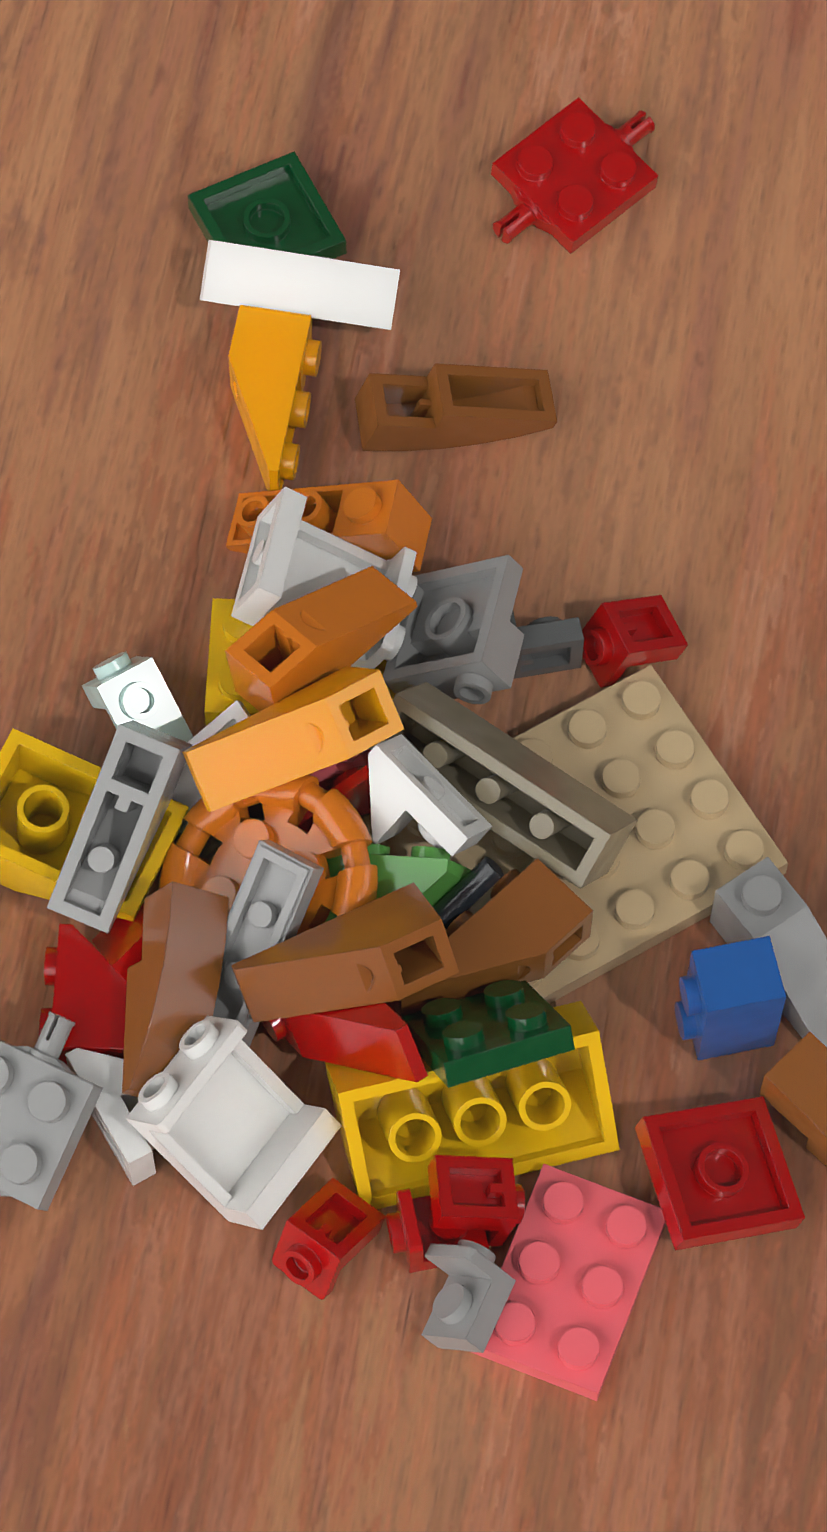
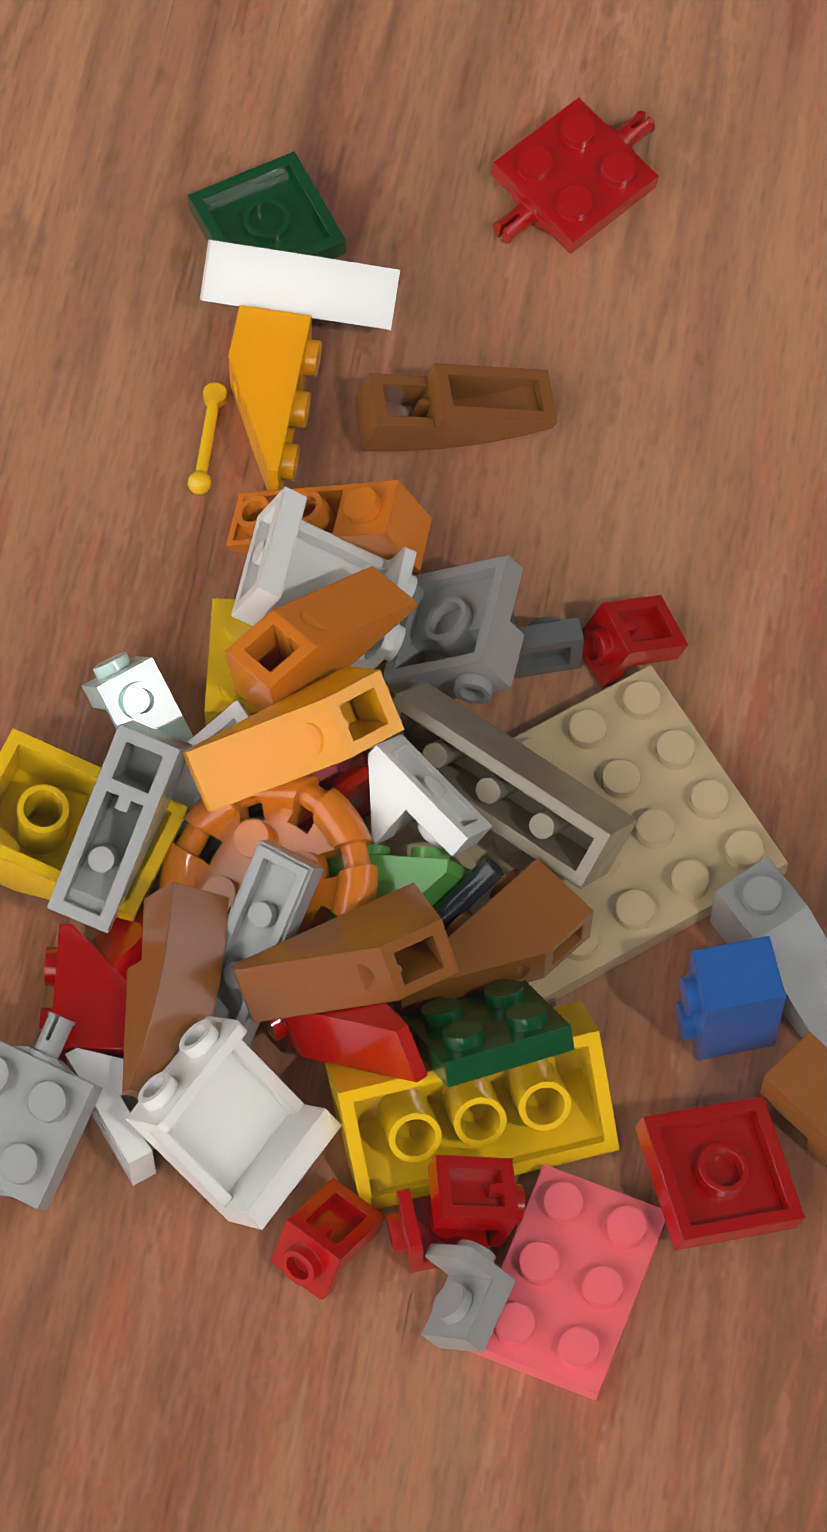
(214, 398): none -> yellow hinge

